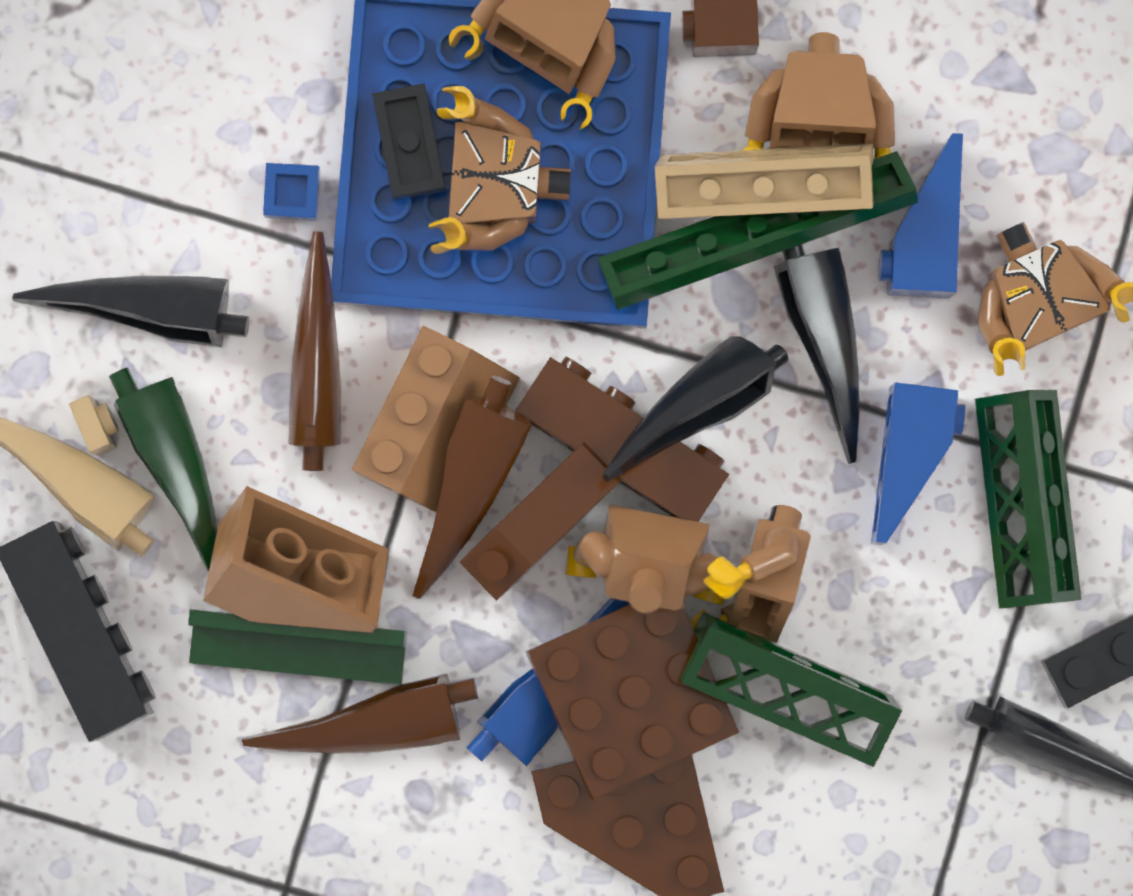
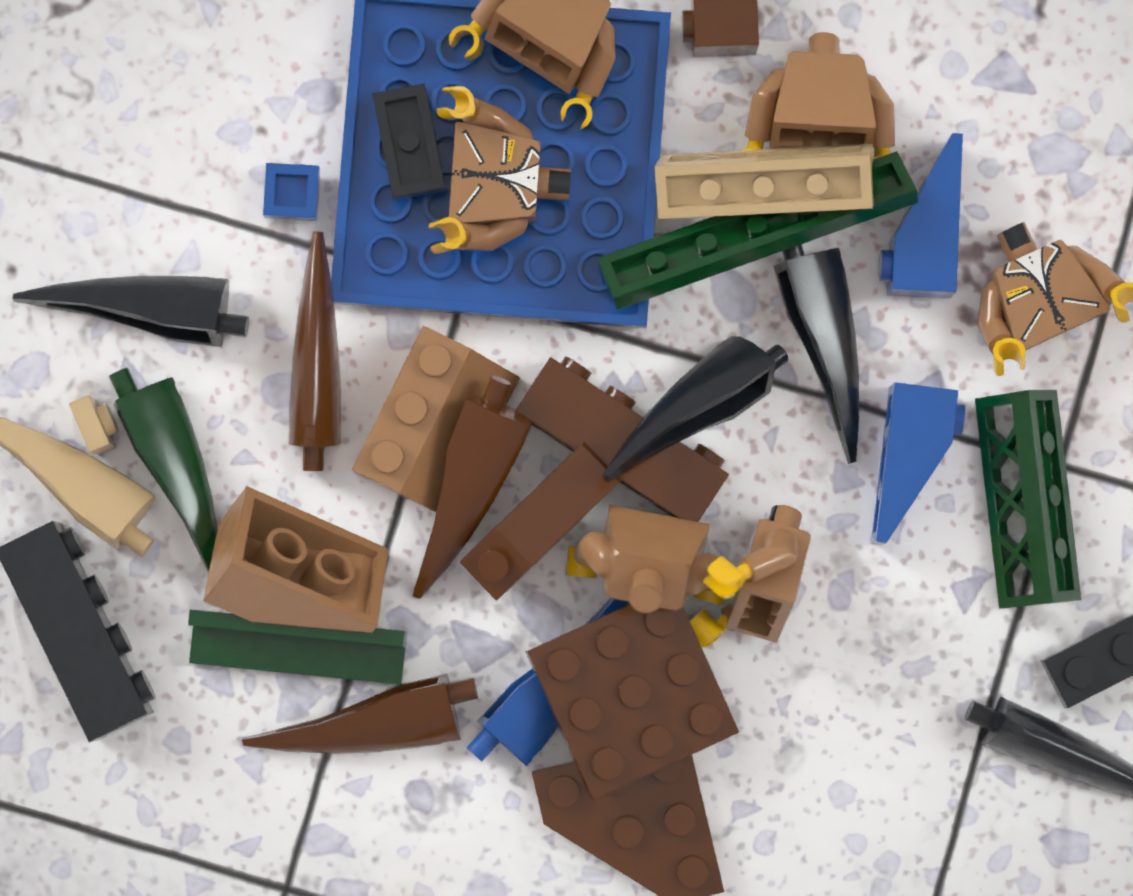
(799, 671): dark green fence -> none

